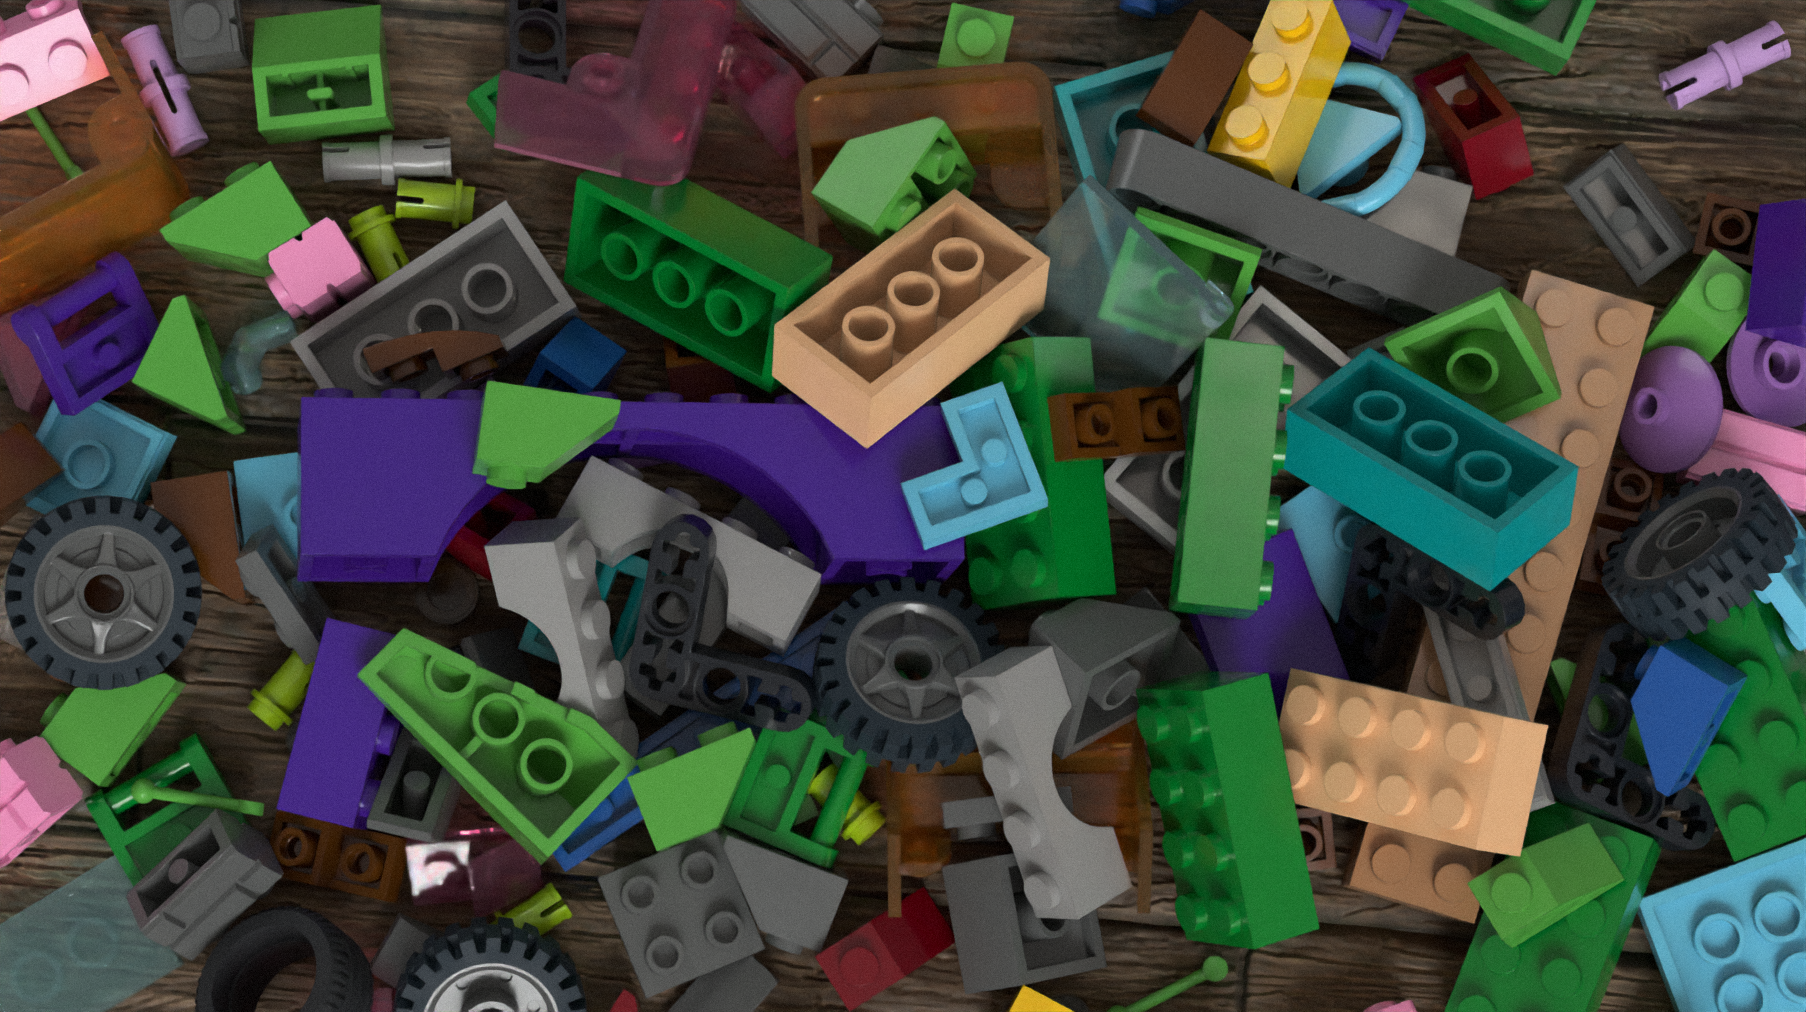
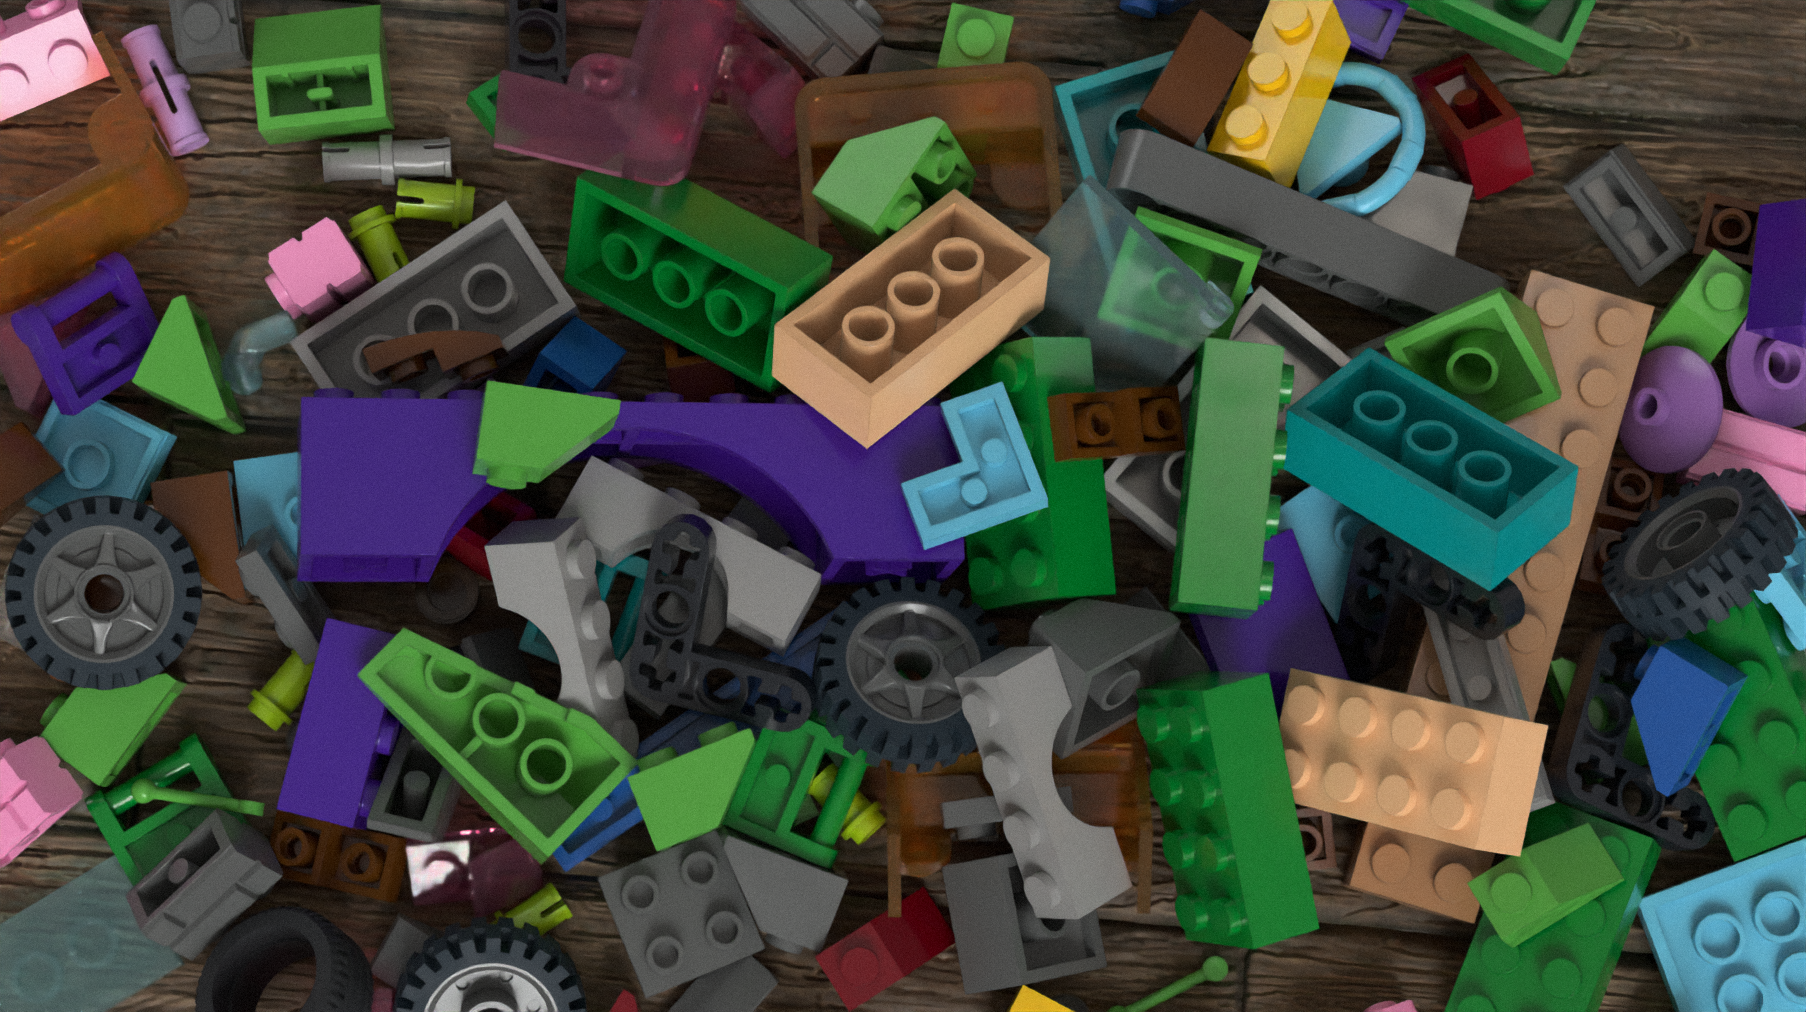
(71, 171): bright green hinge -> none
(240, 222): bright green slope -> none
(1725, 65): lavender pin -> none

